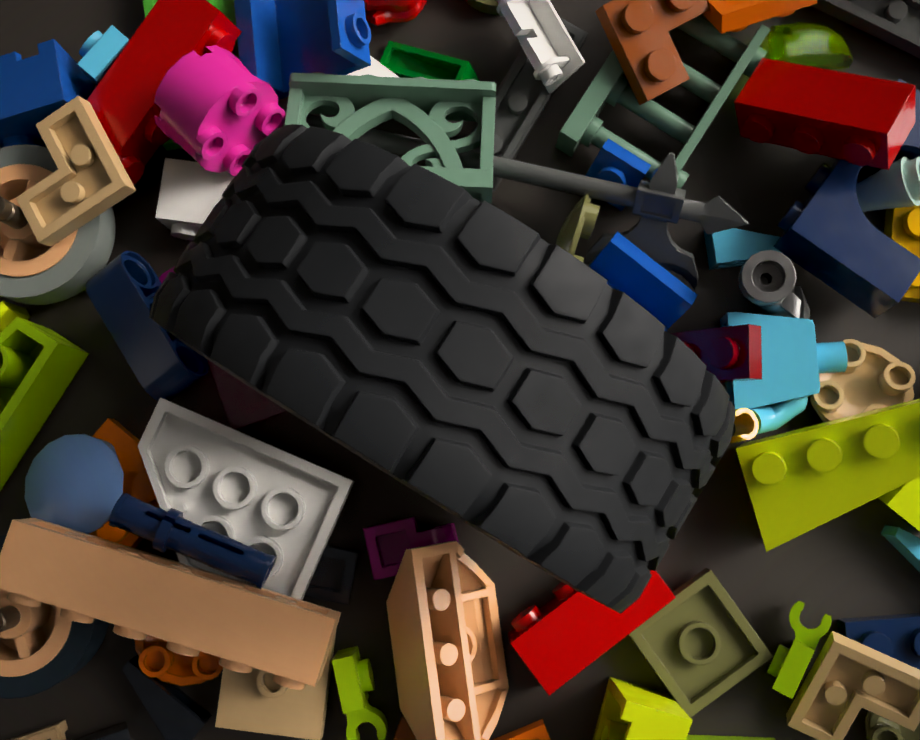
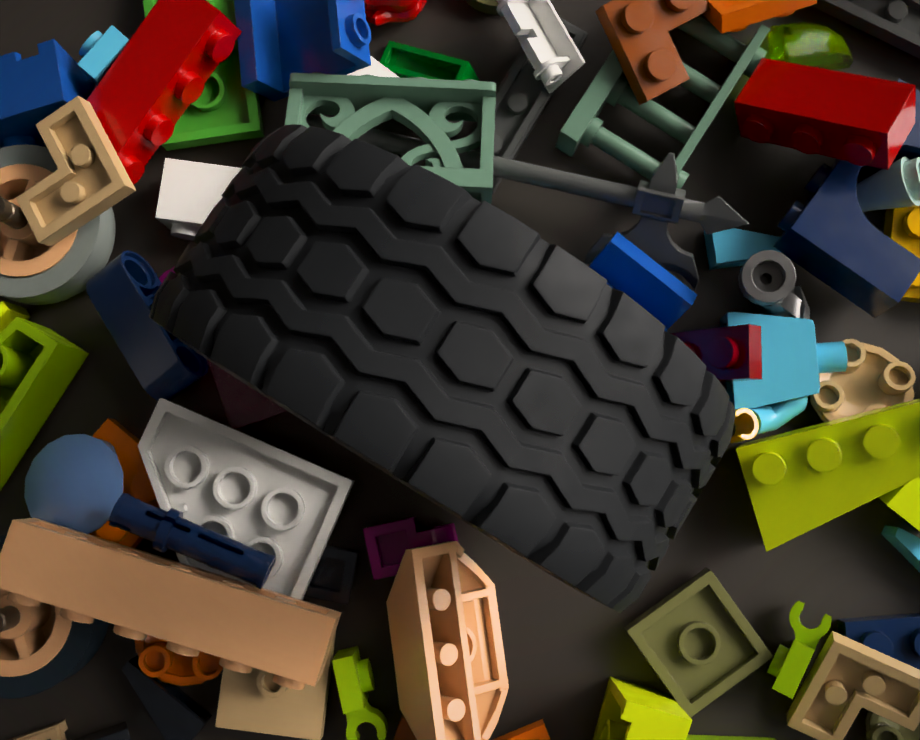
(216, 109): dark pink brick -> none
(578, 225): olive dish -> none
(578, 630): red brick -> none
(618, 166): blue plate -> none

